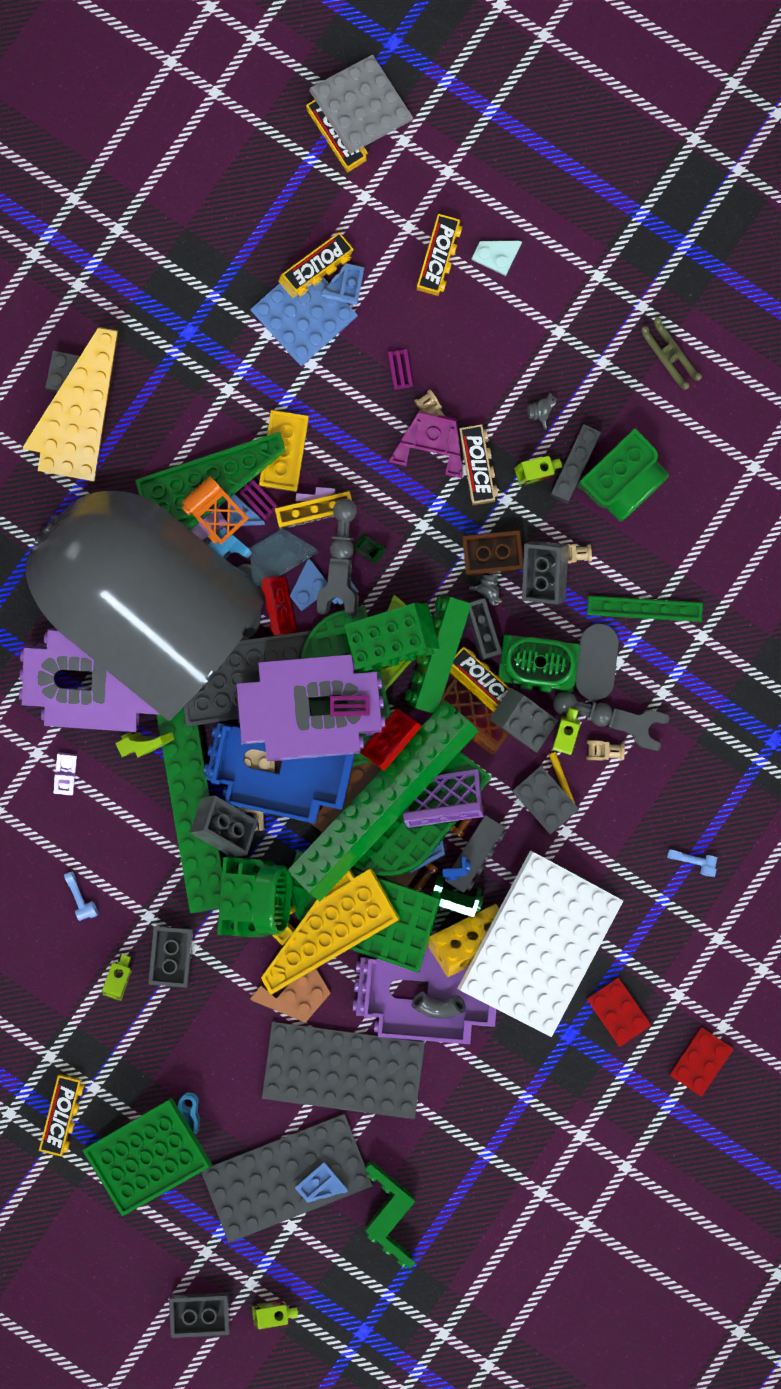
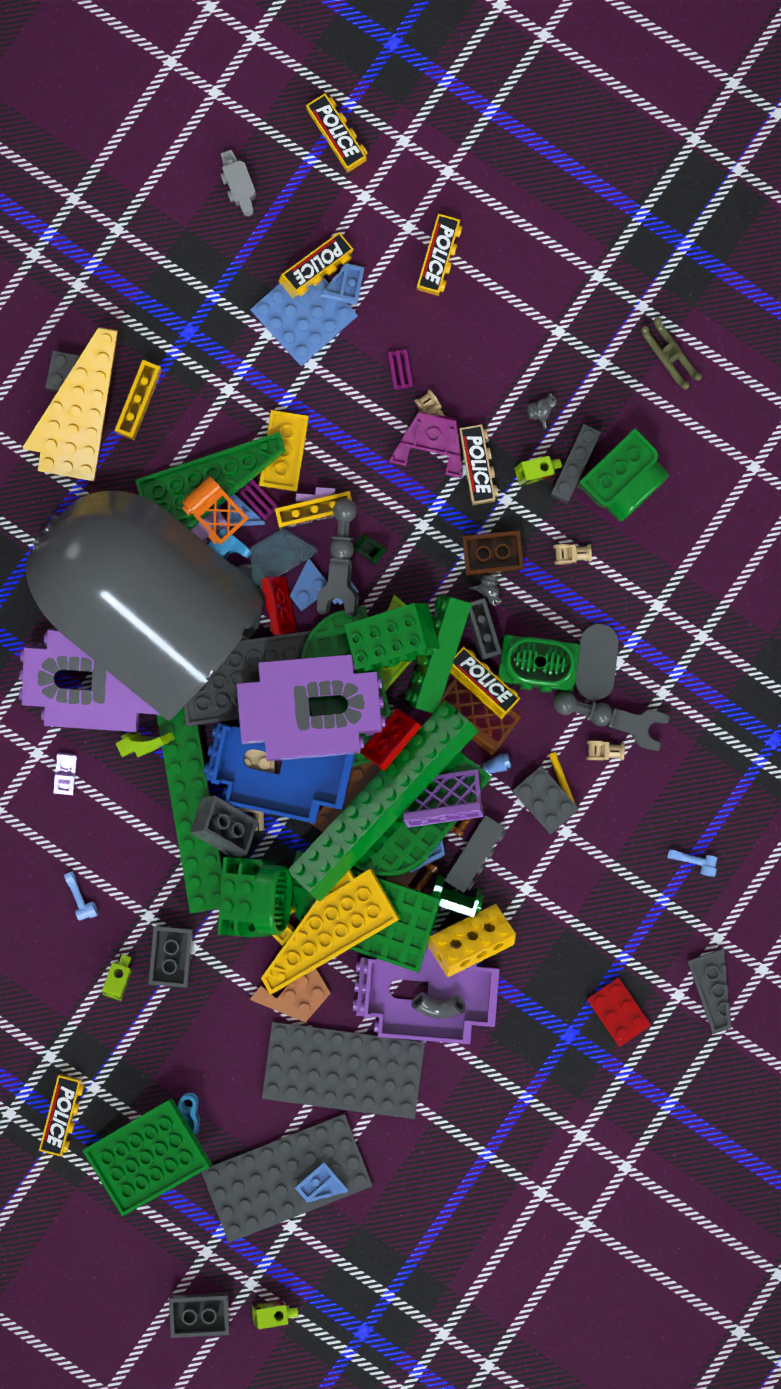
(138, 400): none -> yellow brick
(239, 182): none -> light grey hinge
(349, 706): magenta tile -> none
(361, 104): light grey plate -> none
(389, 1215): green bracket -> none
(454, 873): blue bracket -> none
(496, 254): light aqua wing -> none
(497, 764): none -> medium blue cone
(523, 720): dark grey brick -> none
(540, 944): white plate -> none
(545, 572): dark grey brick -> none
(564, 738): lime torso -> none
(644, 608): green tile -> none
(701, 1061): red plate -> none
(711, 983): none -> dark grey wing

